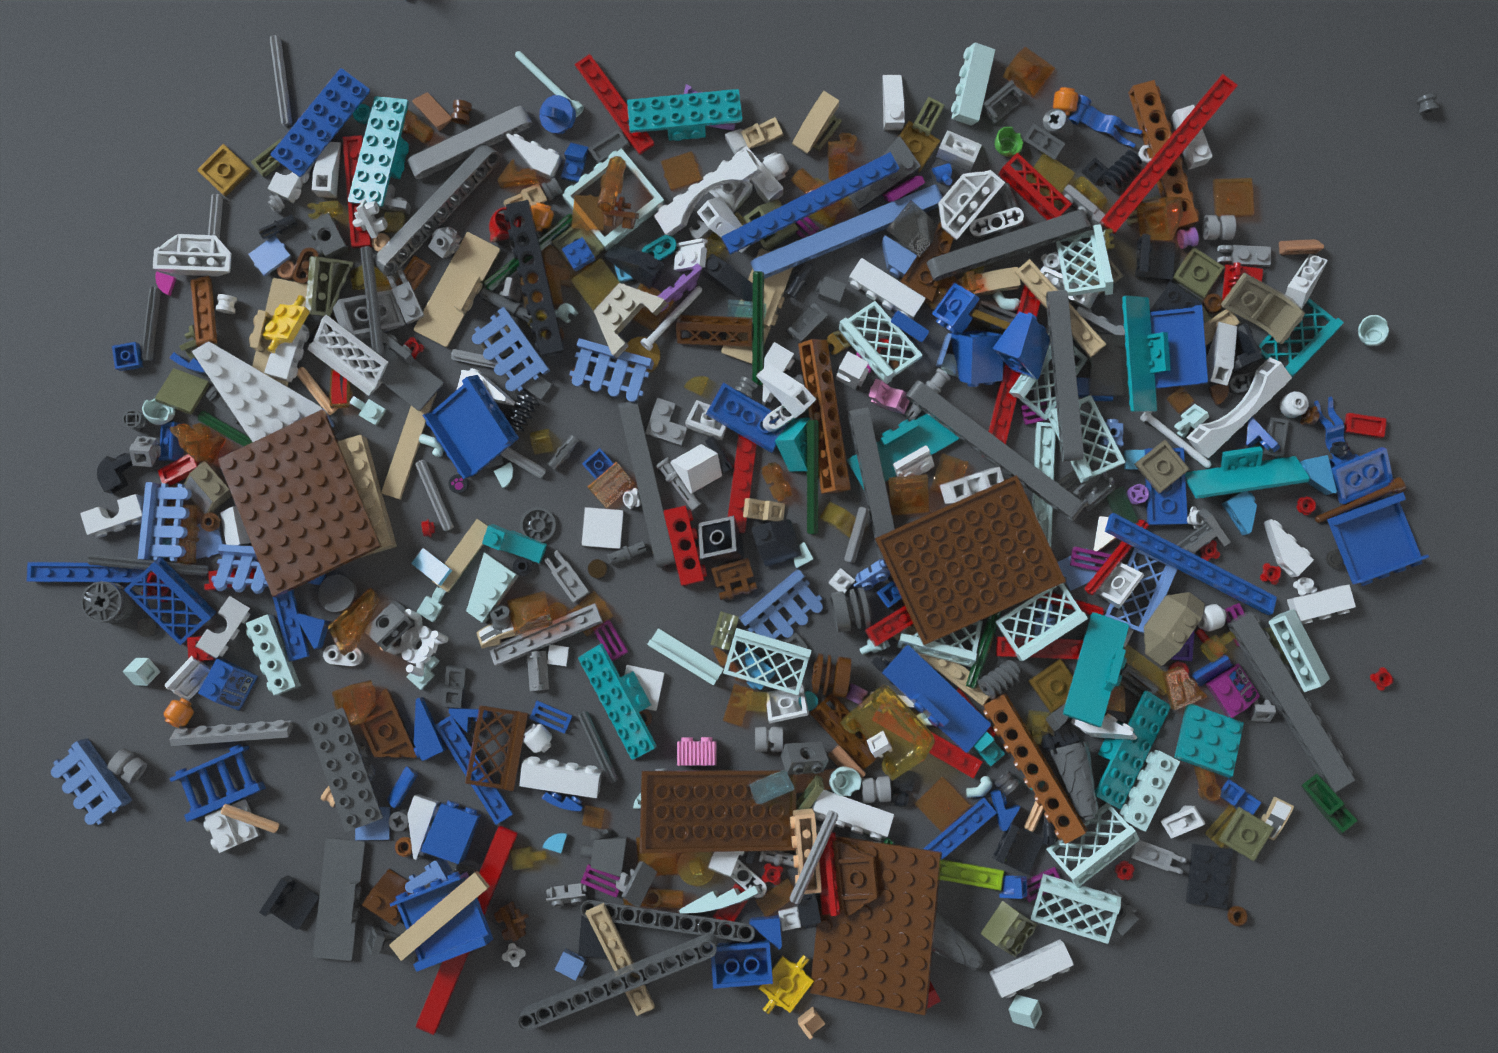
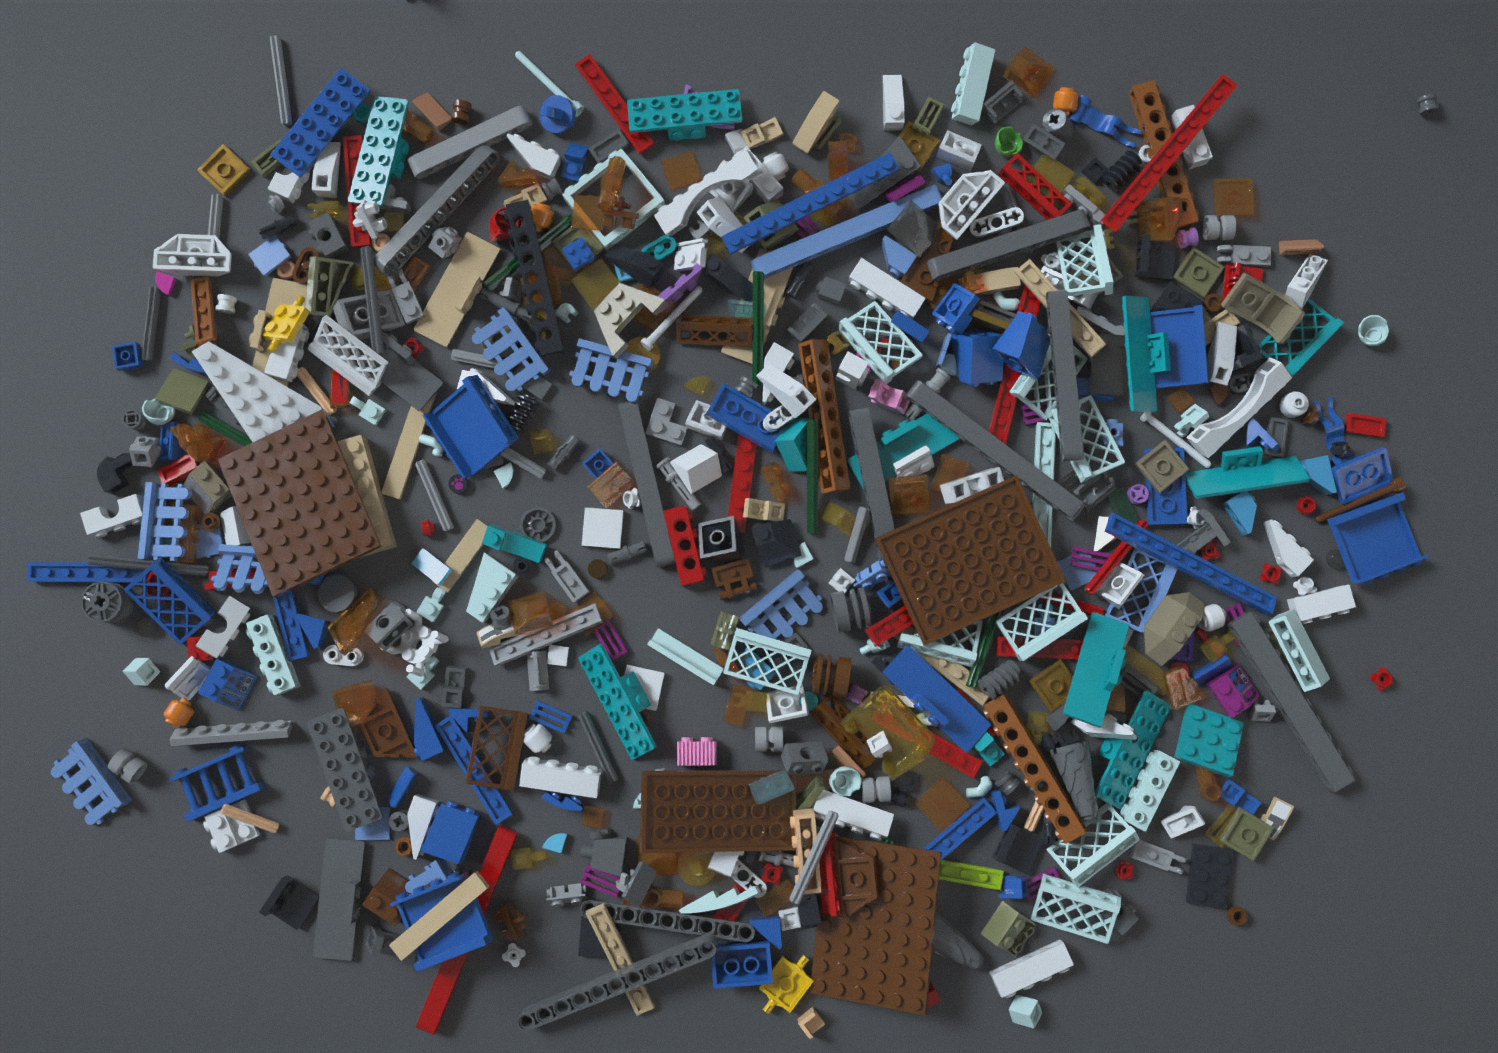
(571, 964): medium blue brick -> none
(1131, 458): medium azure tile -> none
(1329, 804): dark green slope -> none

